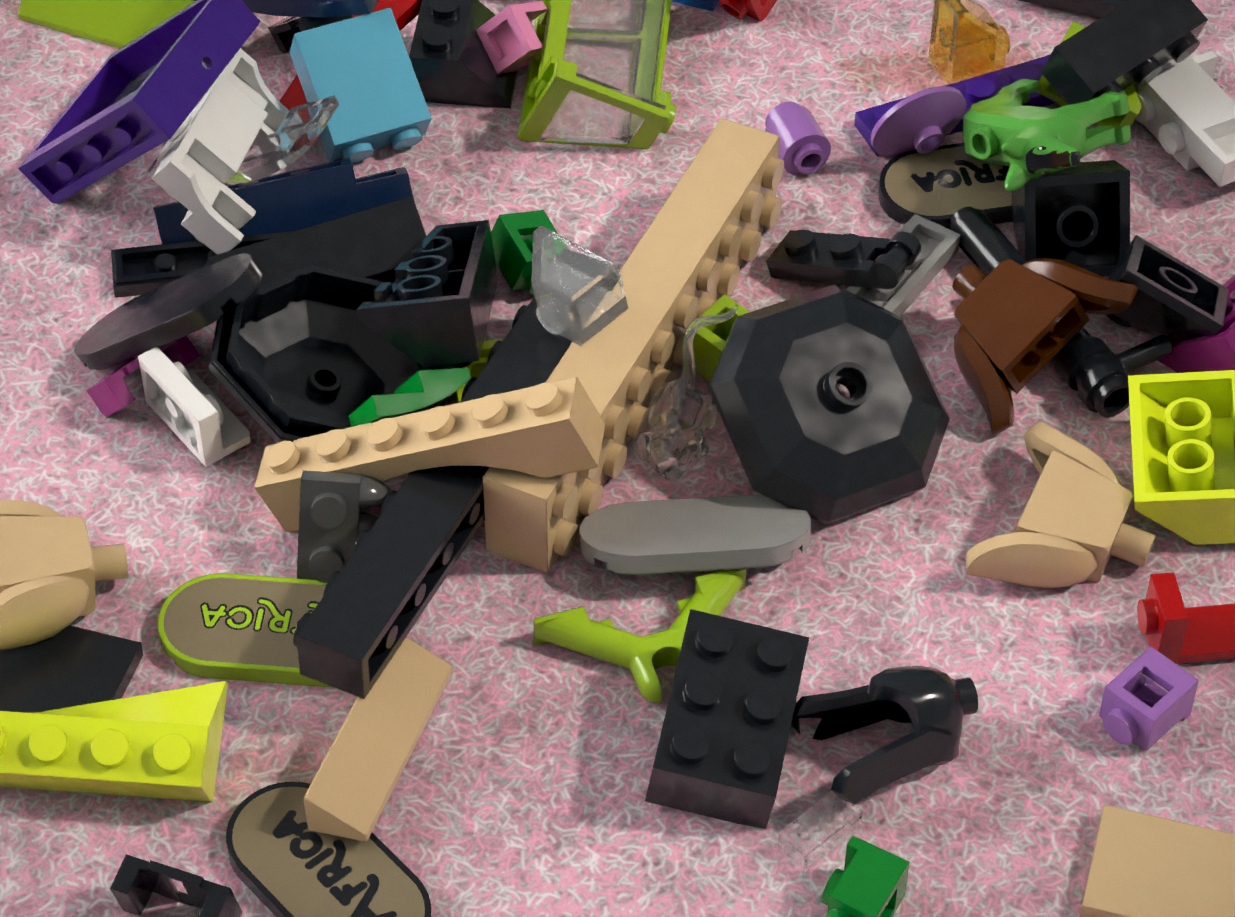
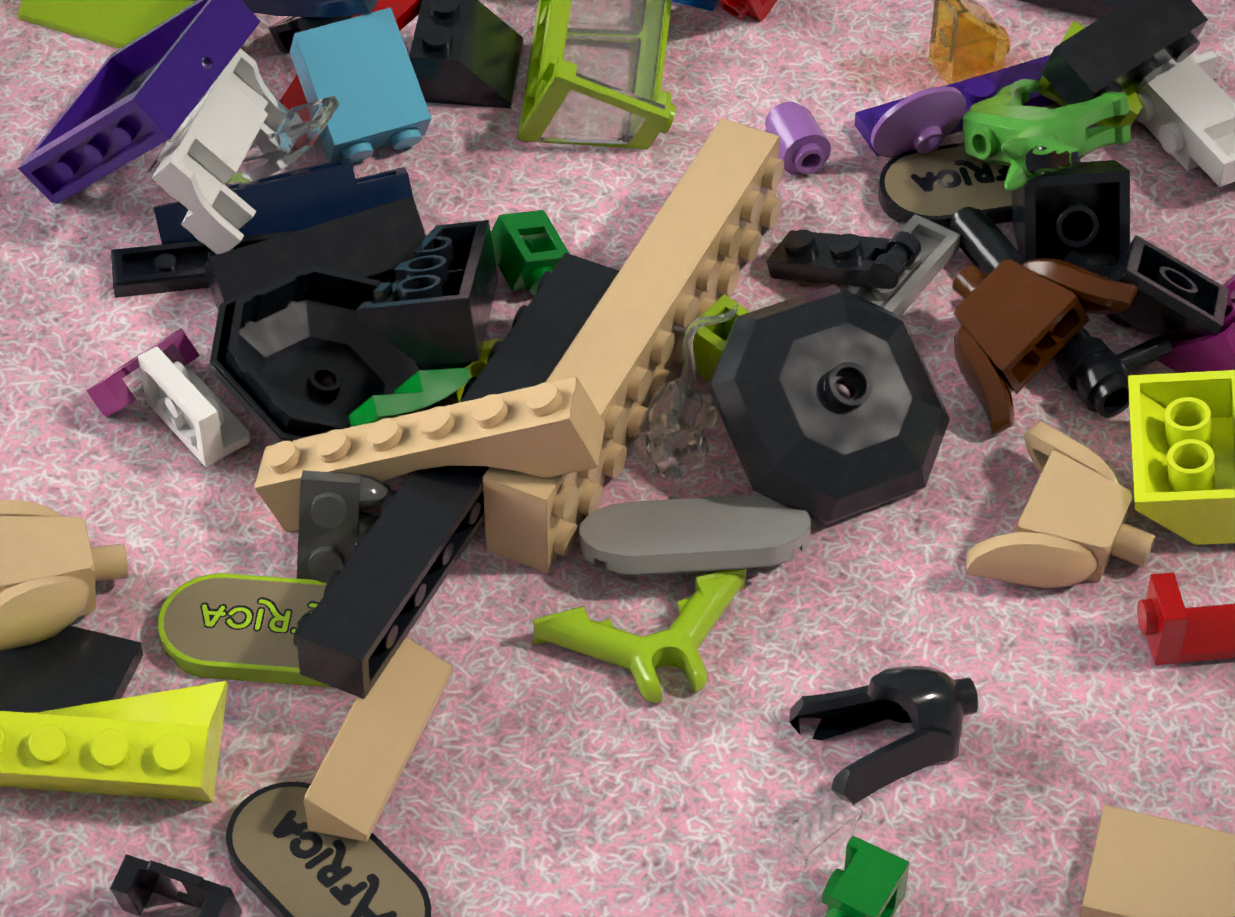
(168, 312): black tile -> none
(510, 36): bright pink panel -> none
(574, 287): clear slope -> none
(728, 720): black brick -> none
(1140, 709): medium lavender brick -> none

